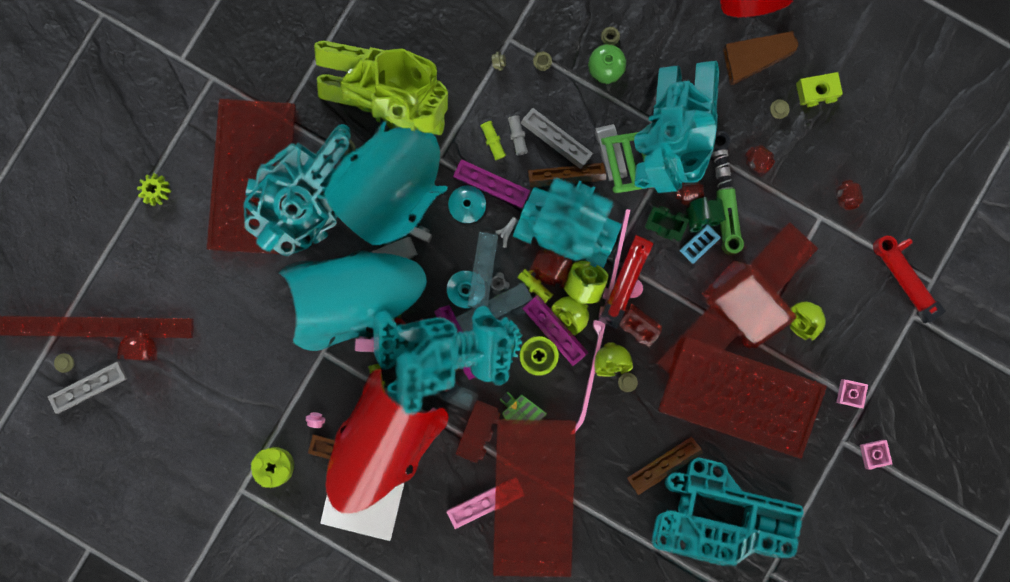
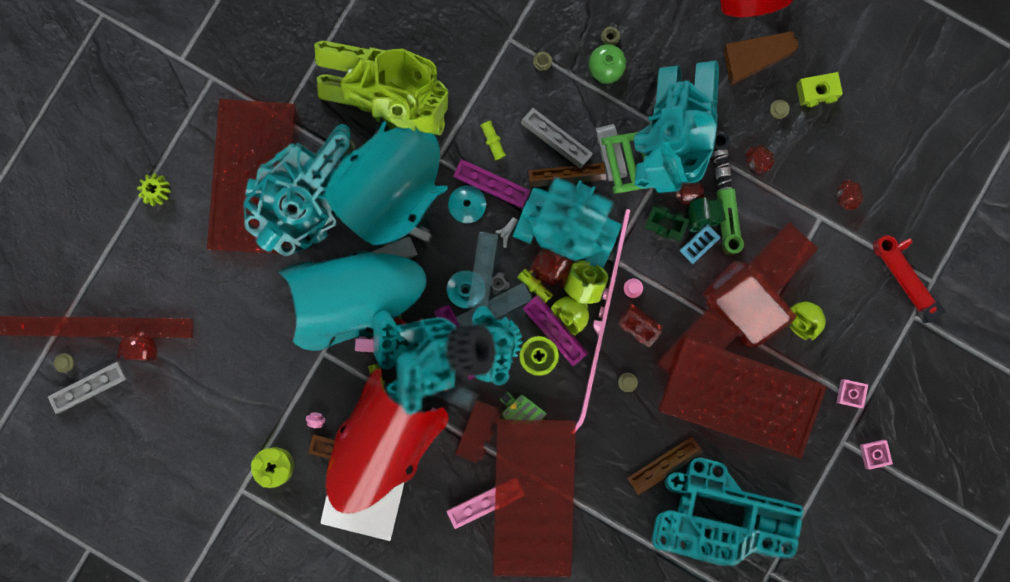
(470, 350): none -> black tyre
(498, 61): olive plate -> none
(517, 135): light grey pin -> none
(612, 359): lime cylinder -> none
(626, 281): red piece -> none

